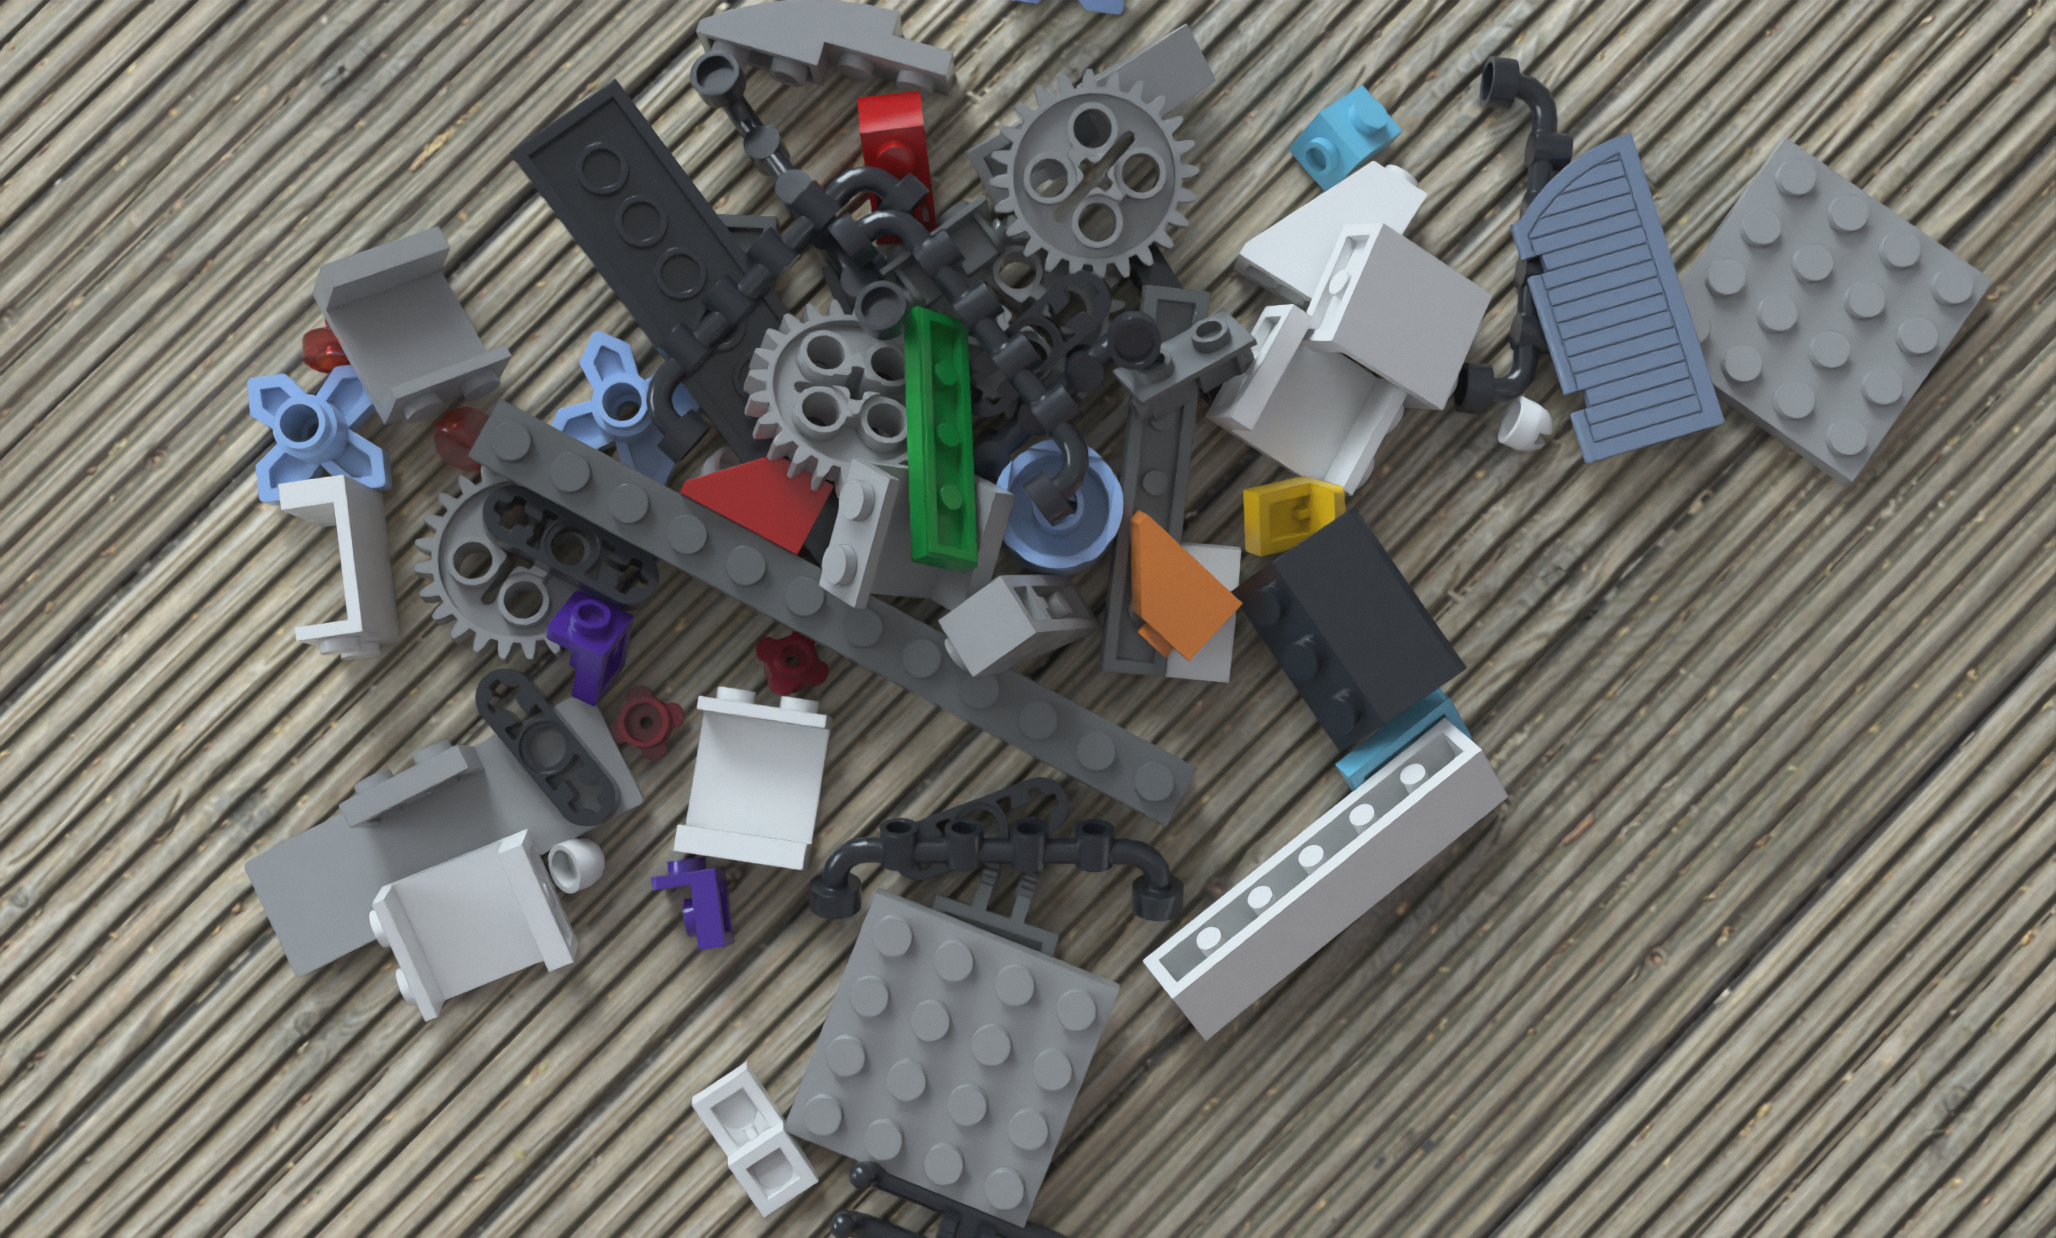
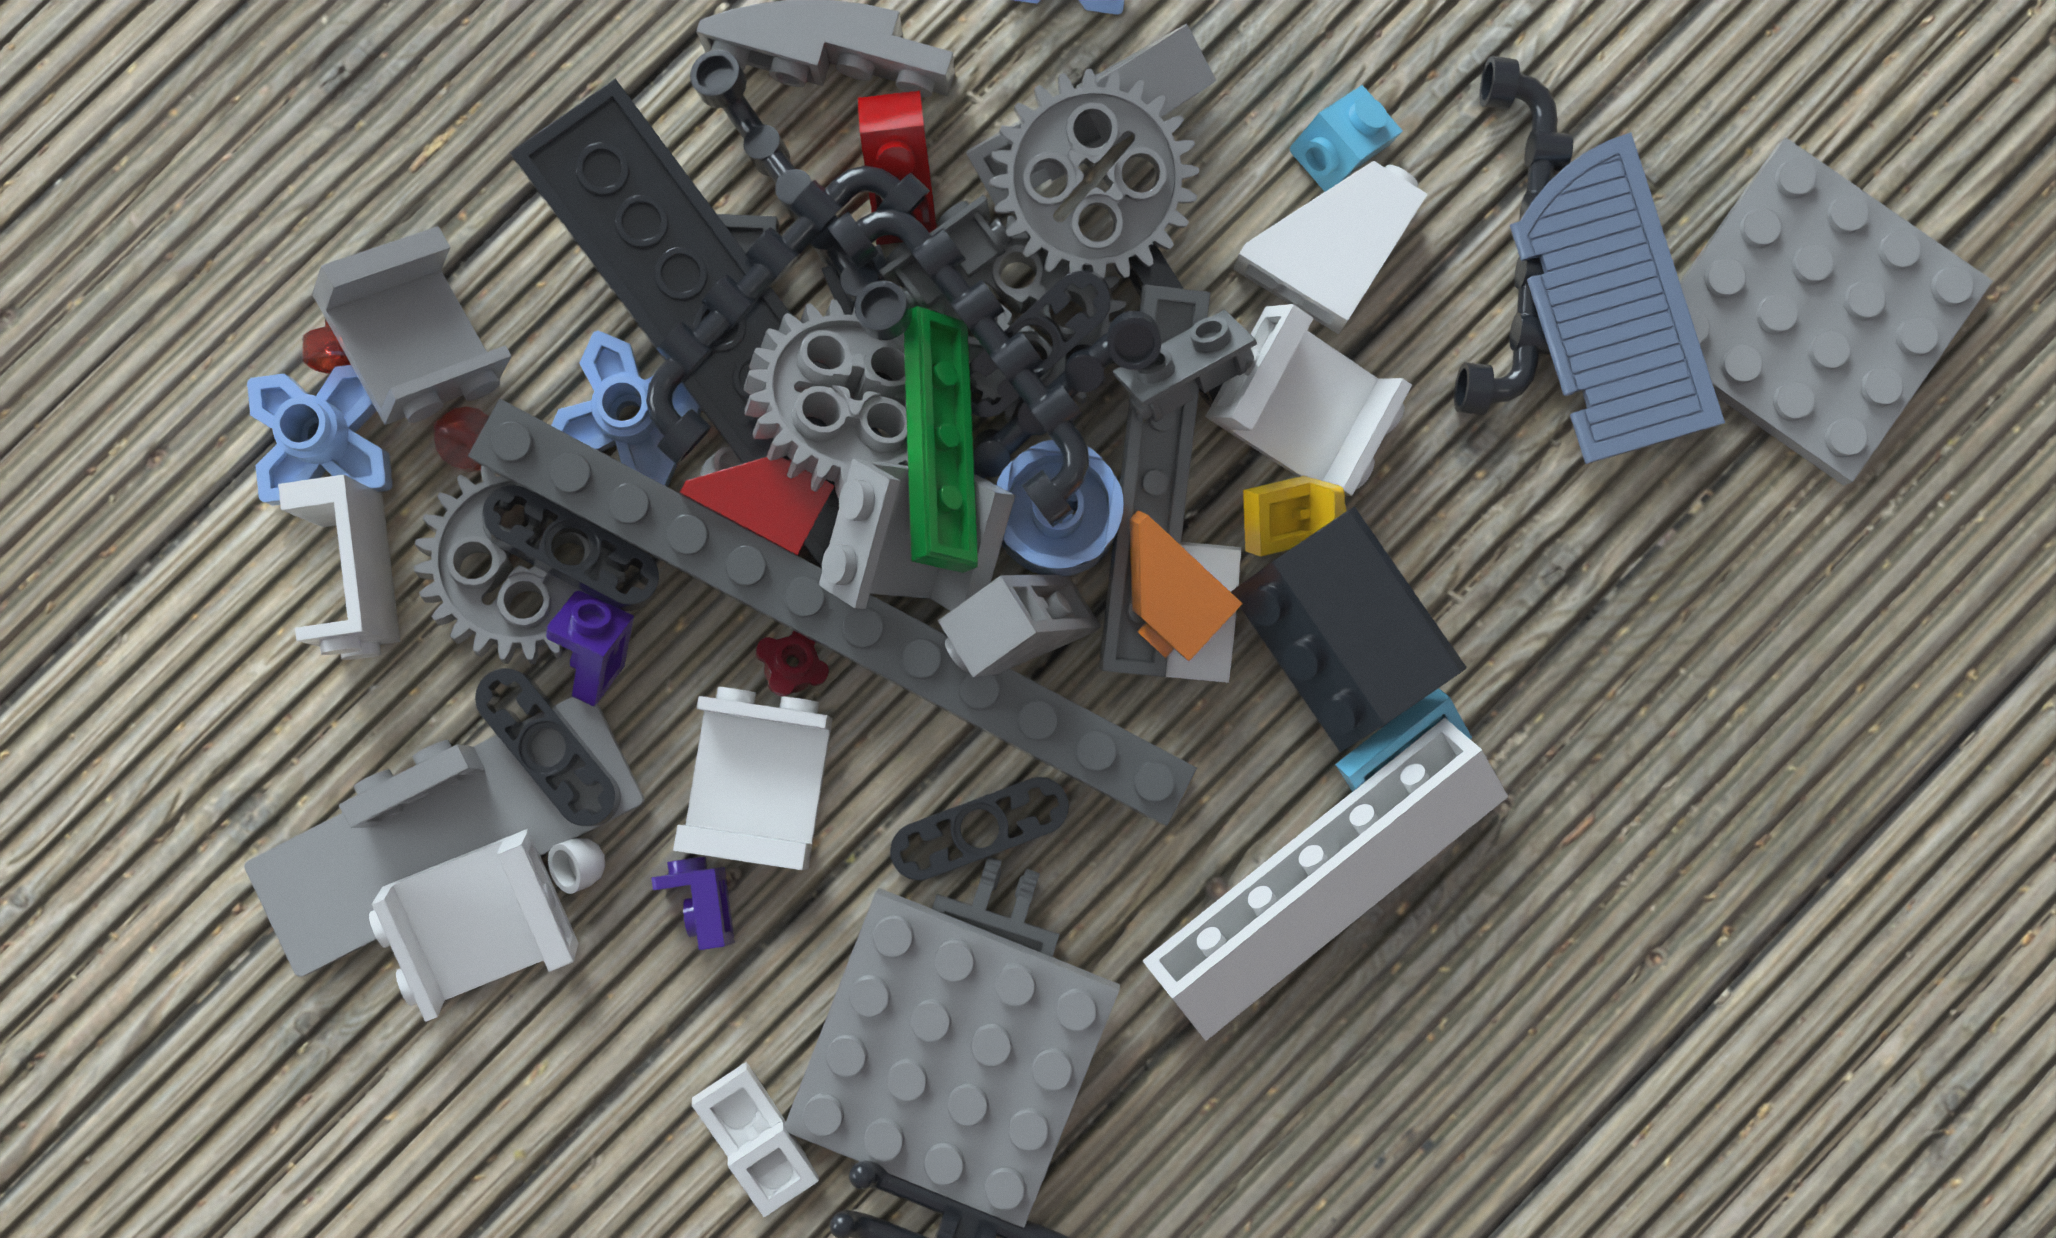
(642, 704): dark red plate -> none
(964, 849): black bar -> none
(1396, 312): white panel -> none
(1523, 425): white hinge -> none

